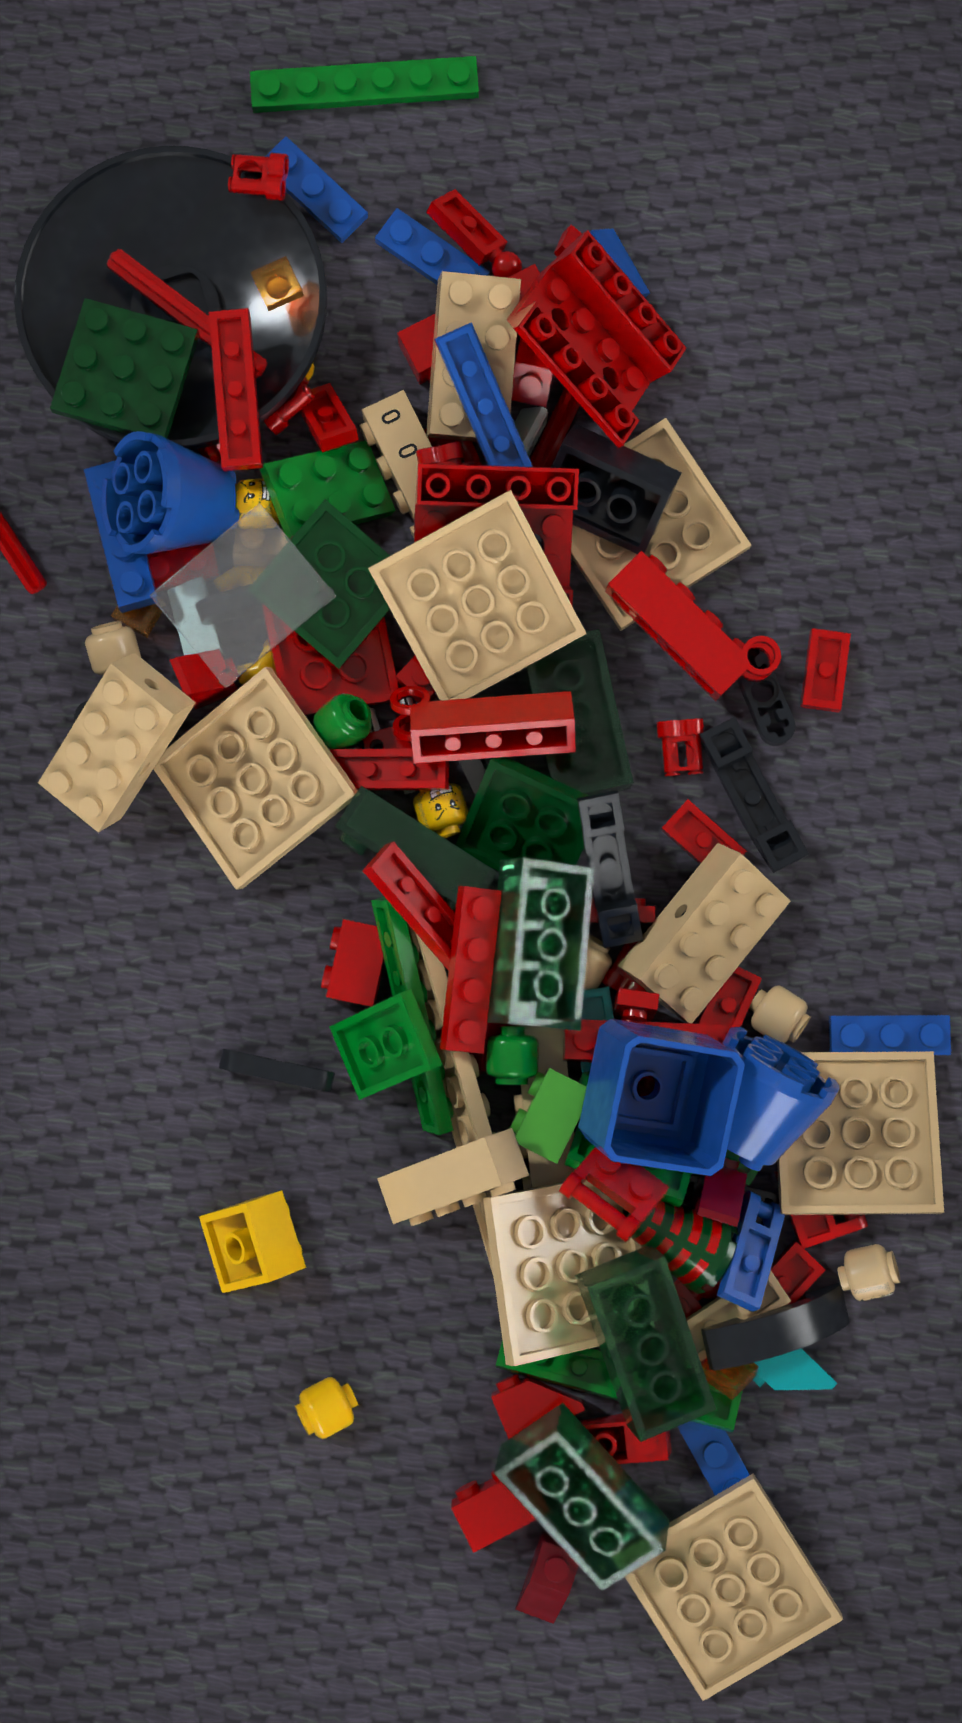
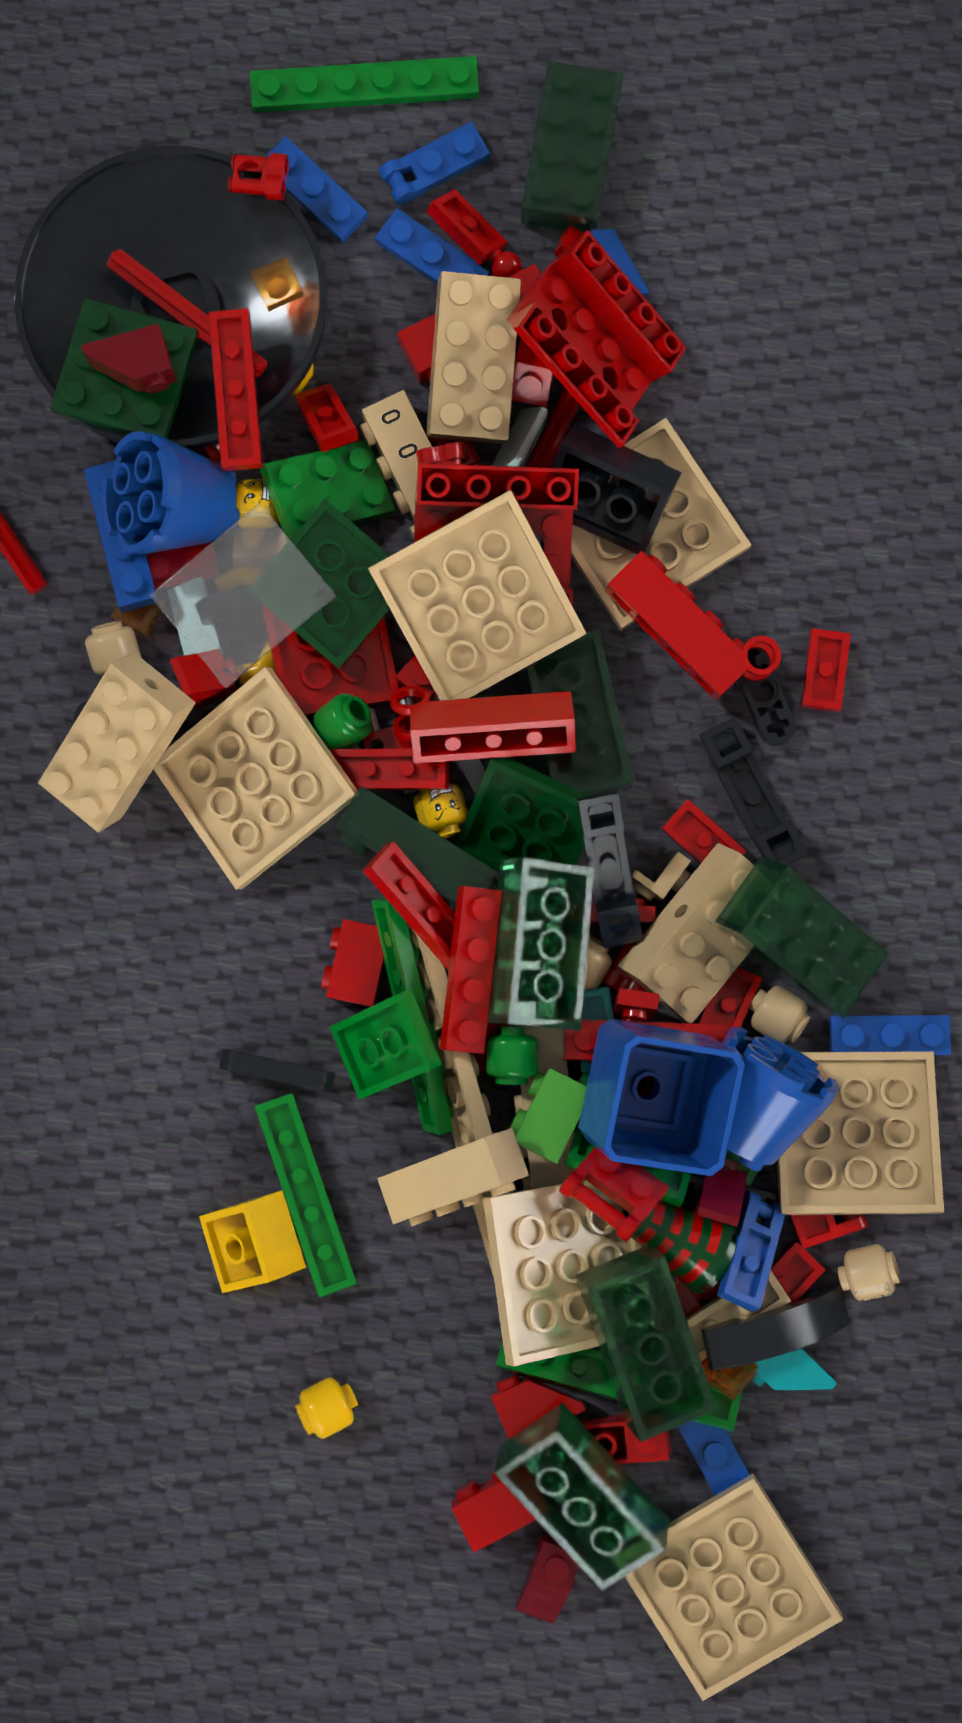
(134, 359): none -> dark red slope
(299, 399): red piece -> none
(305, 1195): none -> green plate
(435, 163): none -> blue plate
(481, 398): blue tile -> none
(571, 147): none -> clear green brick
(671, 878): none -> tan bracket
(681, 731): red piece -> none
(802, 936): none -> clear green brick

